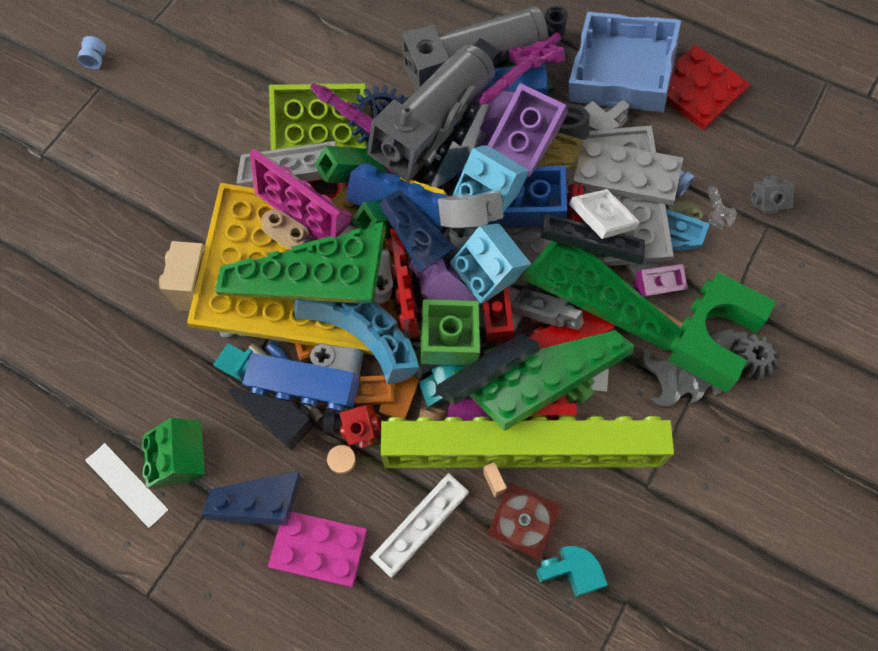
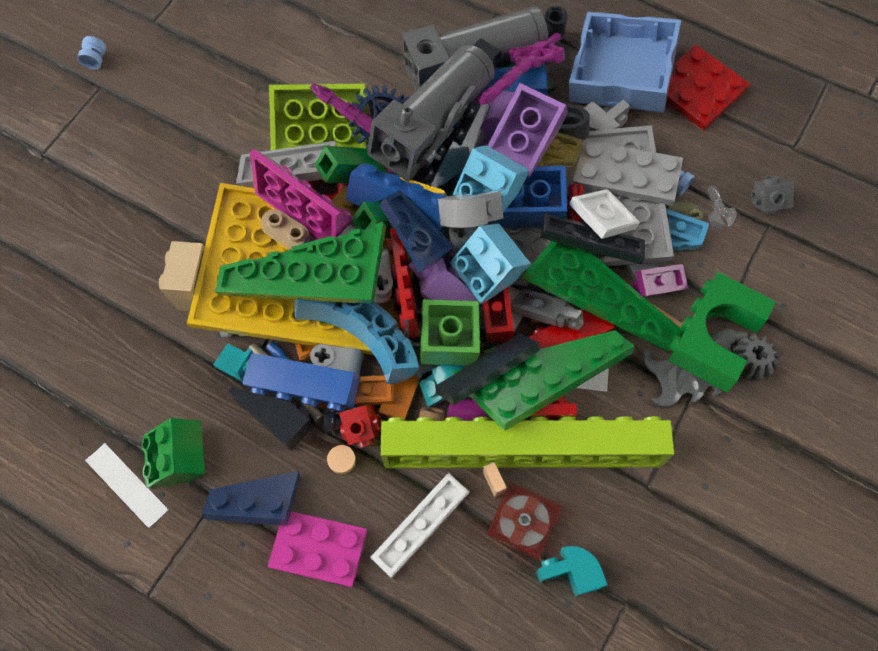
(581, 393): bright green gear -> none

